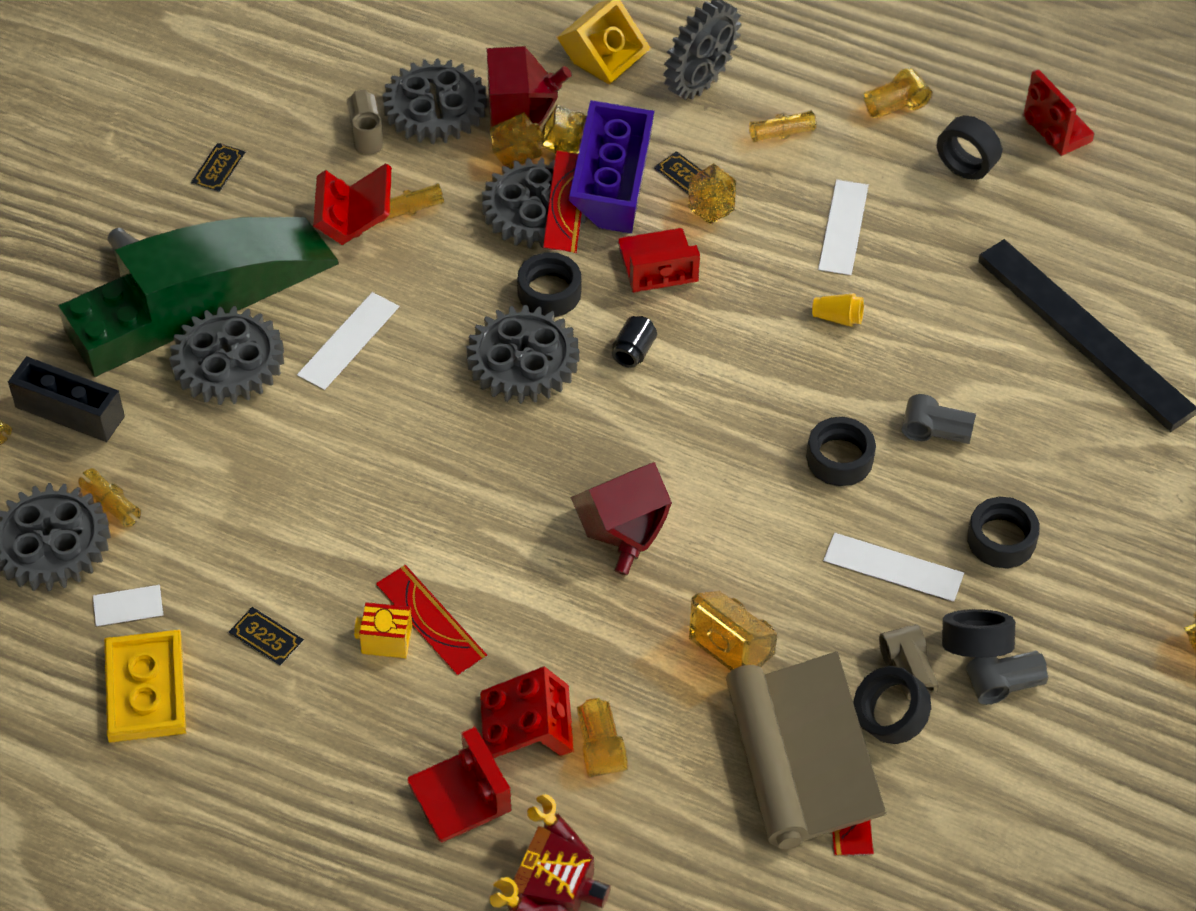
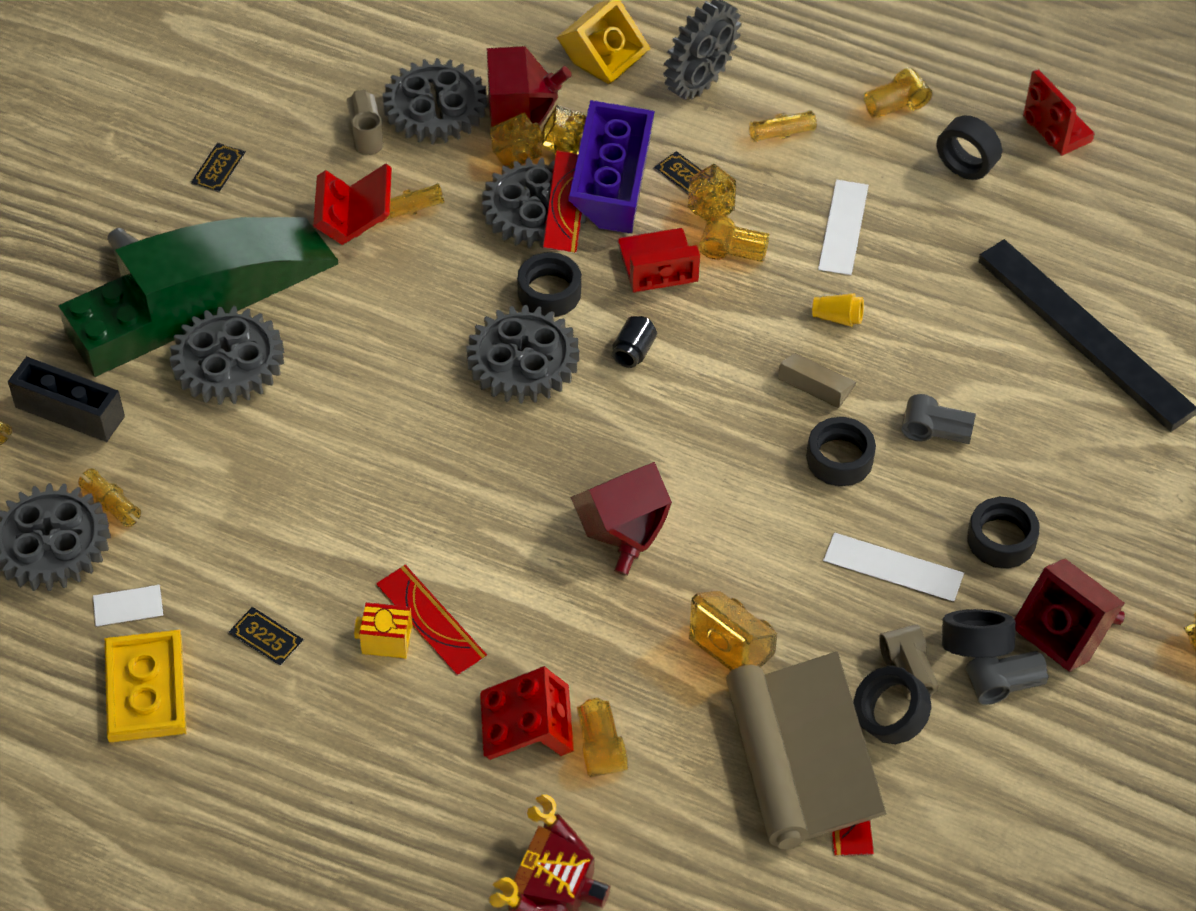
(348, 340): white sticker -> none
(462, 789): red bracket -> none
(725, 238): none -> clear yellow piece
(815, 379): none -> dark tan slope
(1068, 614): none -> dark red piece

